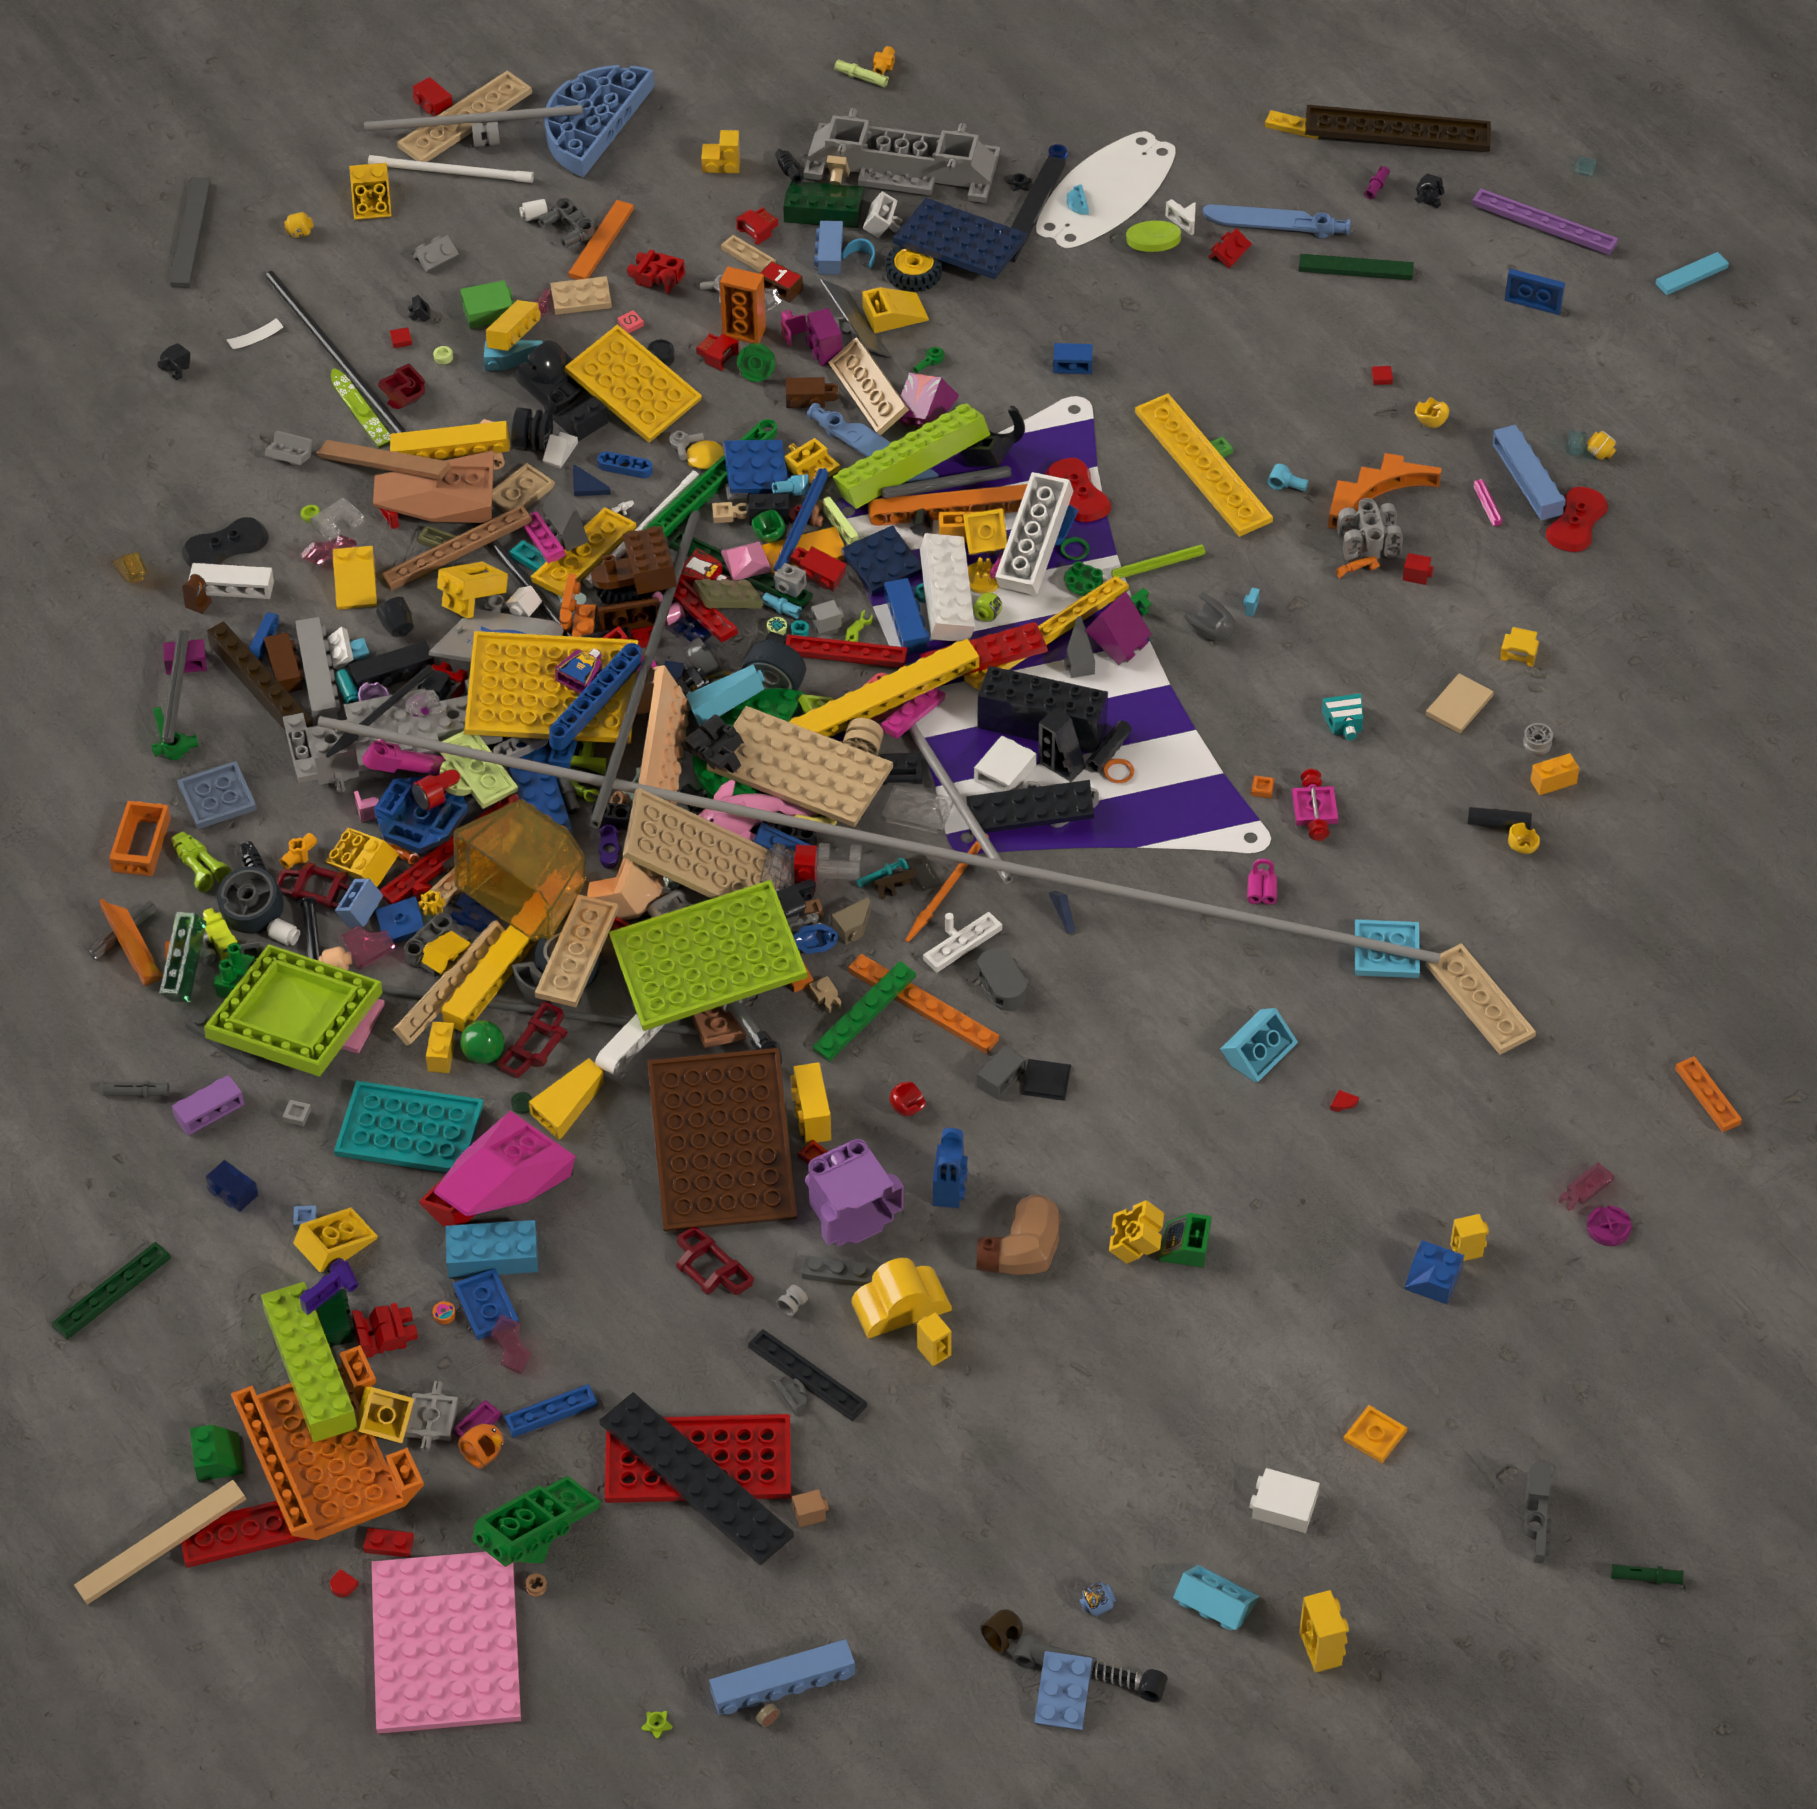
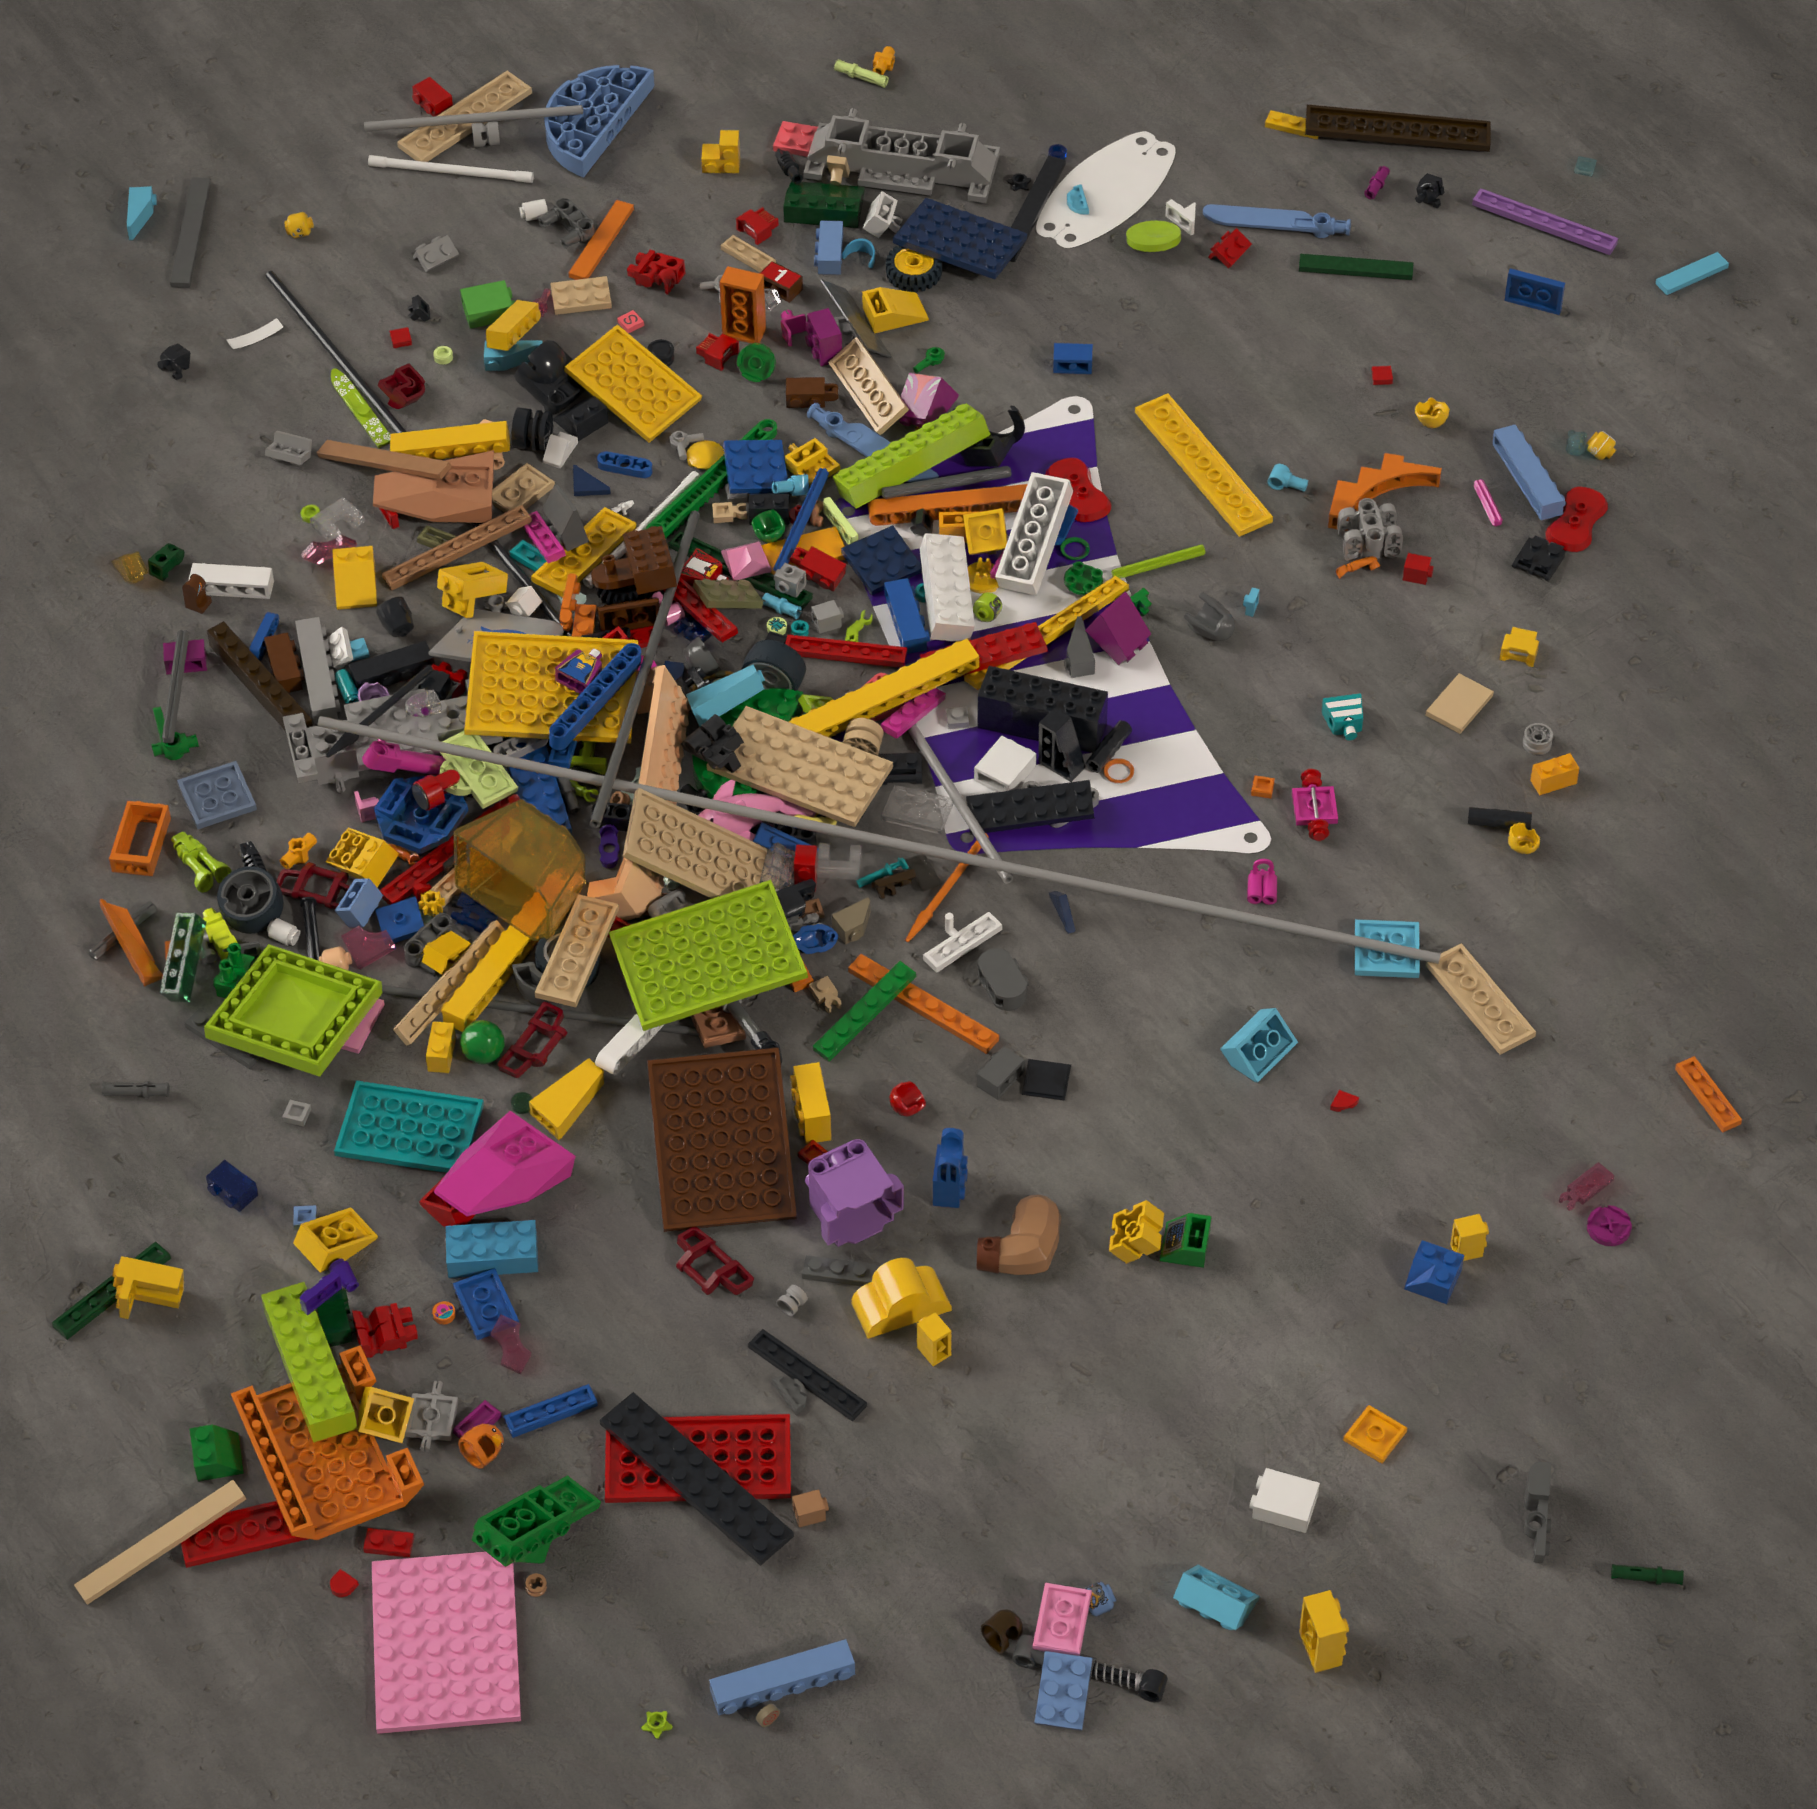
(140, 208): none -> medium azure slope
(146, 1283): none -> yellow brick
(164, 561): none -> dark green leg
(208, 1105): medium lavender brick -> none
(240, 537): black plate -> none
(370, 191): yellow slope -> none
(795, 138): none -> coral plate
(957, 717): none -> light grey plate
(1062, 1619): none -> bright pink tile
(1222, 446): bright green tile -> none
(1540, 557): none -> black plate

